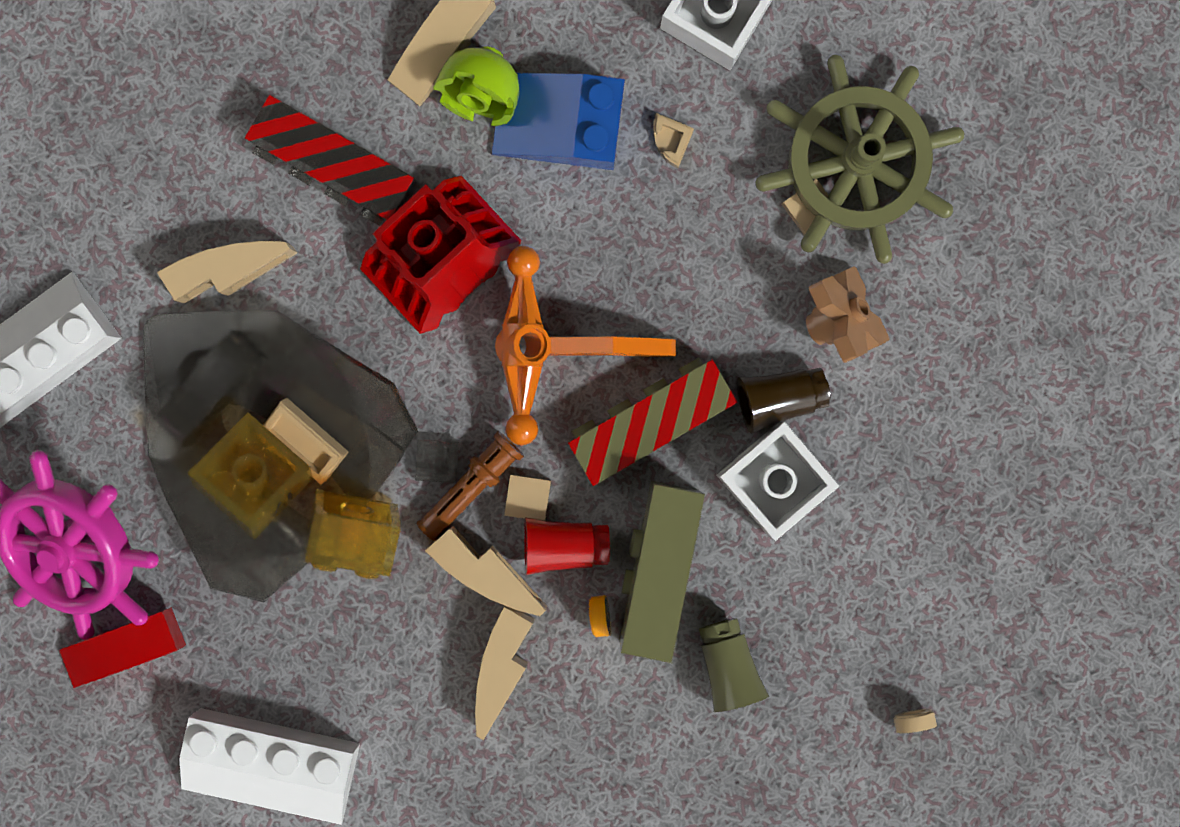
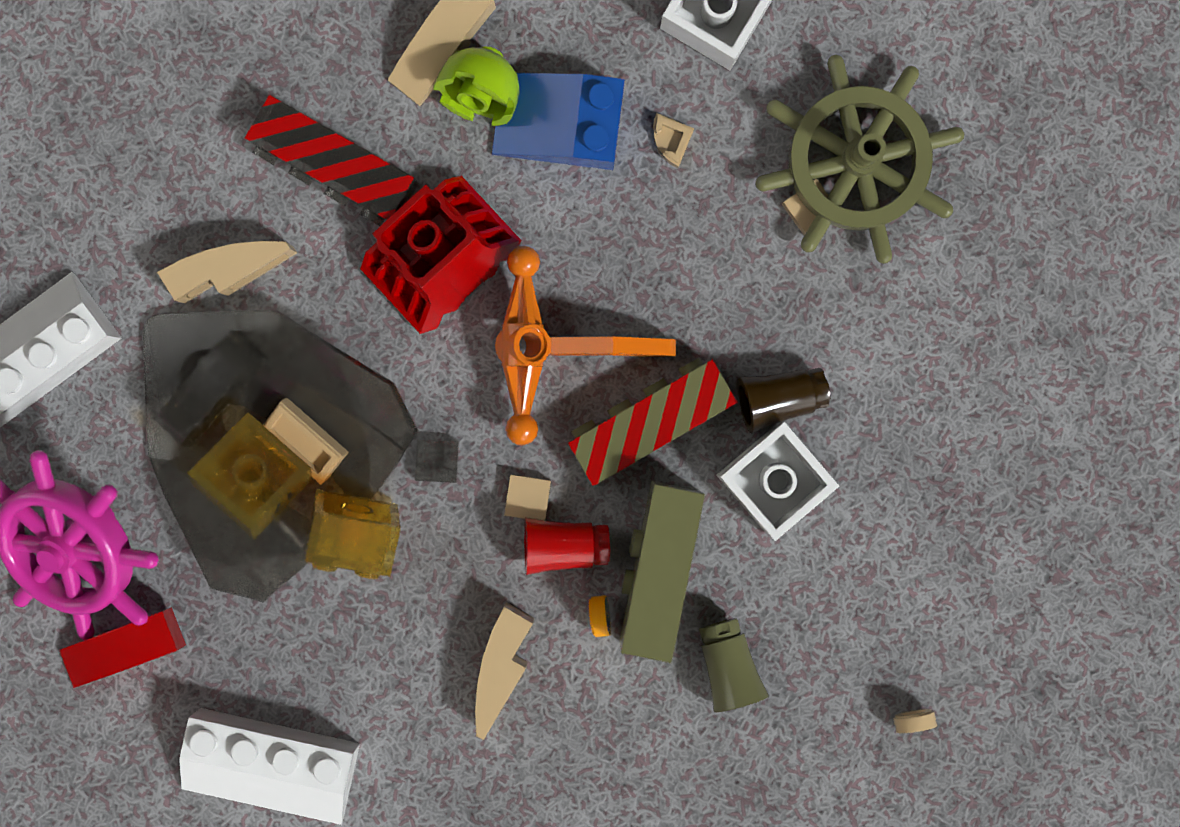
(483, 472): dark orange pin -> none
(486, 573): tan slope -> none
(844, 316): medium nougat plant -> none

